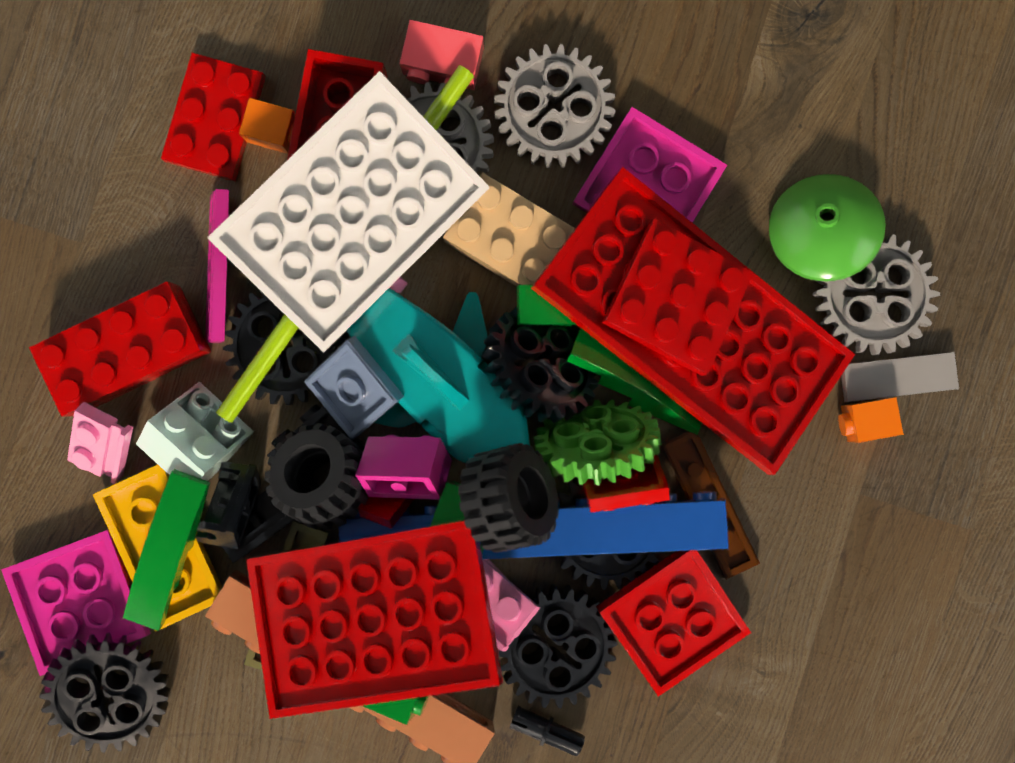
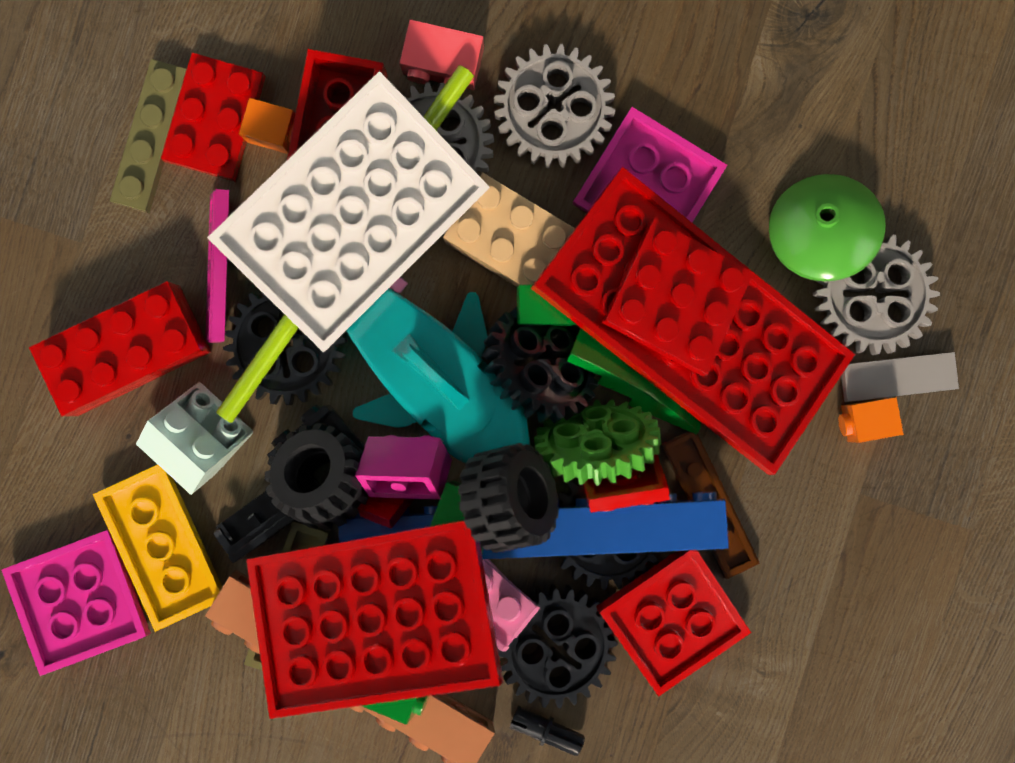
(71, 699): black gear -> none
(99, 442): bright pink plate -> none
(141, 159): none -> olive plate
(166, 549): green slope -> none
(230, 505): black hinge -> none
(353, 388): sand blue tile -> none

